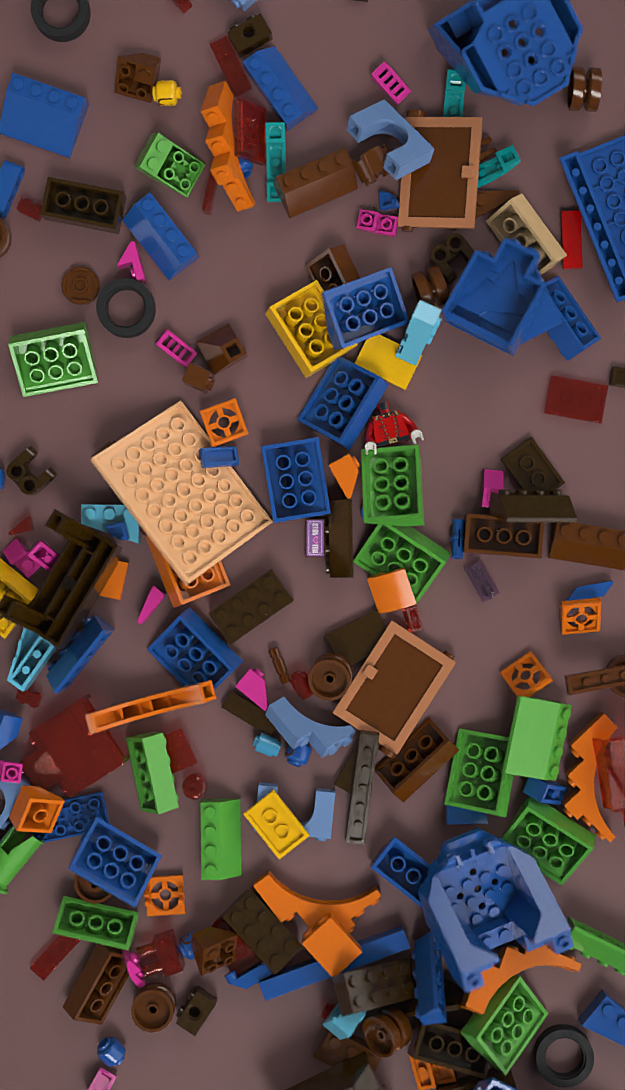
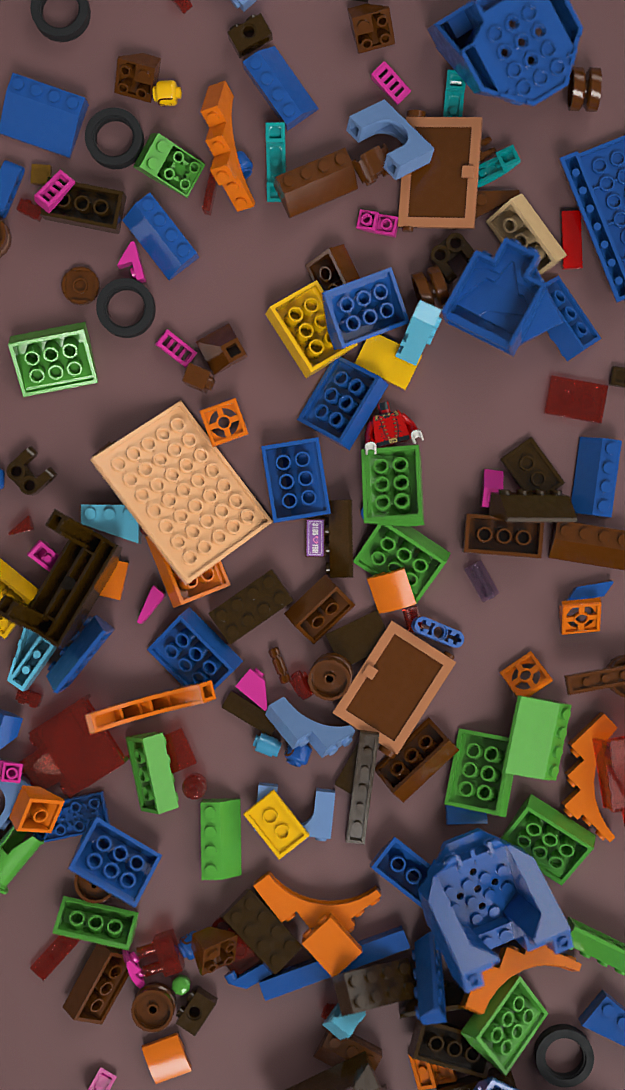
(17, 555): dark pink slope -> none
(40, 173): none -> pearl gold tile
(53, 201): none -> dark pink slope
(98, 121): none -> black tyre
(111, 1051): blue head -> none
(118, 530): blue tile -> none
(166, 1058): none -> orange slope
(179, 908): orange piece -> none
(181, 984): none -> bright green tile
(219, 457): blue tile -> none
(230, 66): clear red tile -> none
(250, 131): clear red tile -> none
(319, 609): none -> reddish brown slope
(345, 472): orange slope -> none
(371, 27): none -> reddish brown slope
(387, 201): blue tile -> none
(387, 1031): reddish brown wheel -> none
(445, 631): none -> blue beam
(457, 539): blue pin -> none
(545, 790): blue slope -> none
(595, 476): none -> blue slope

